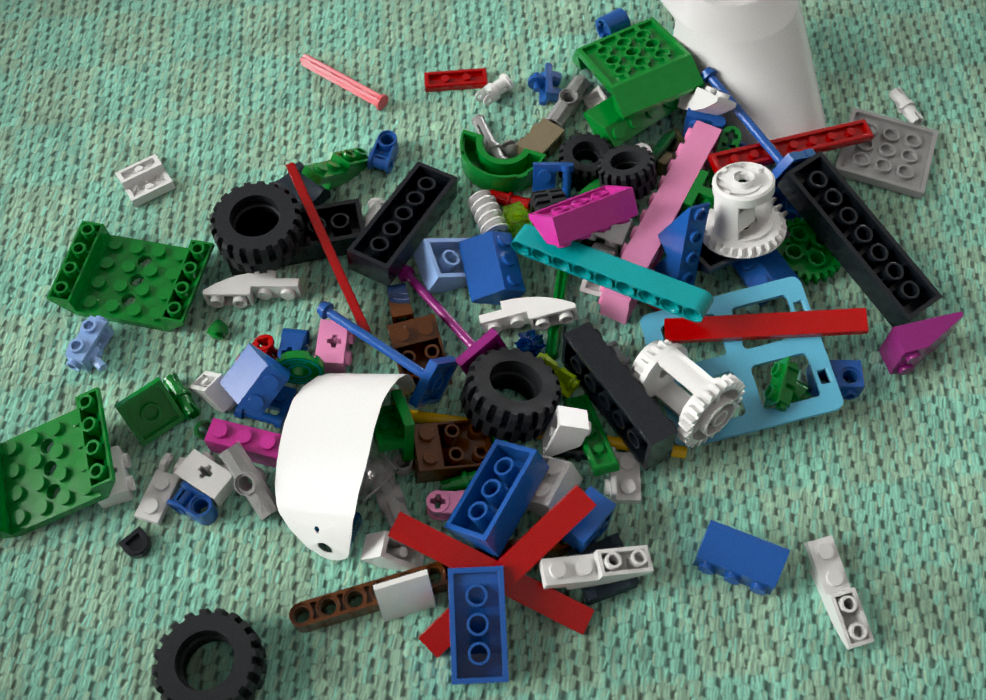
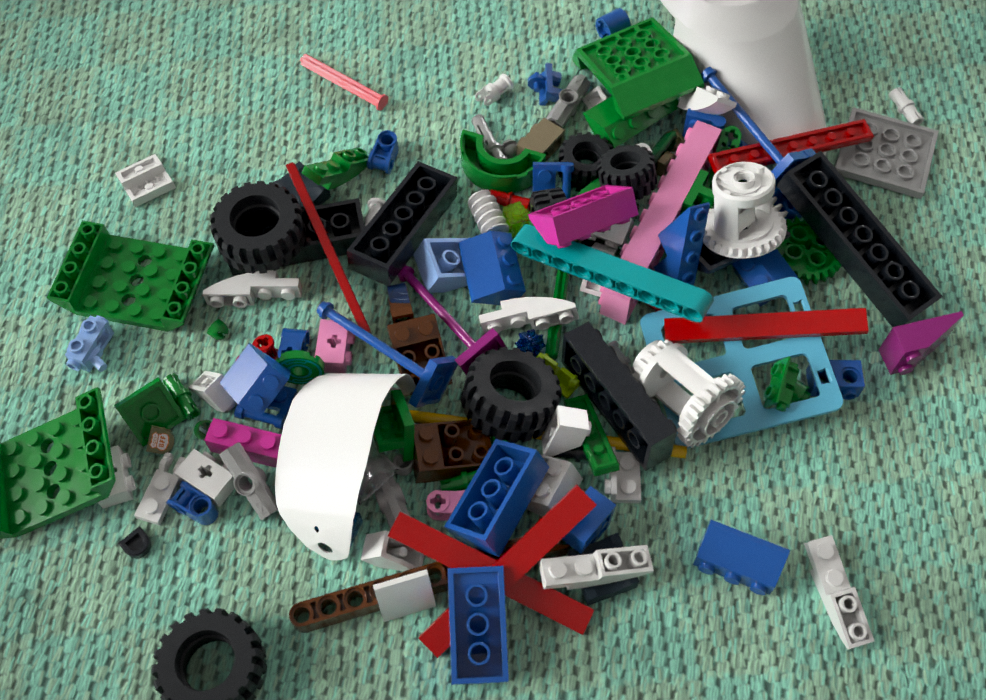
(160, 440): none -> tile
(455, 80): red tile -> none

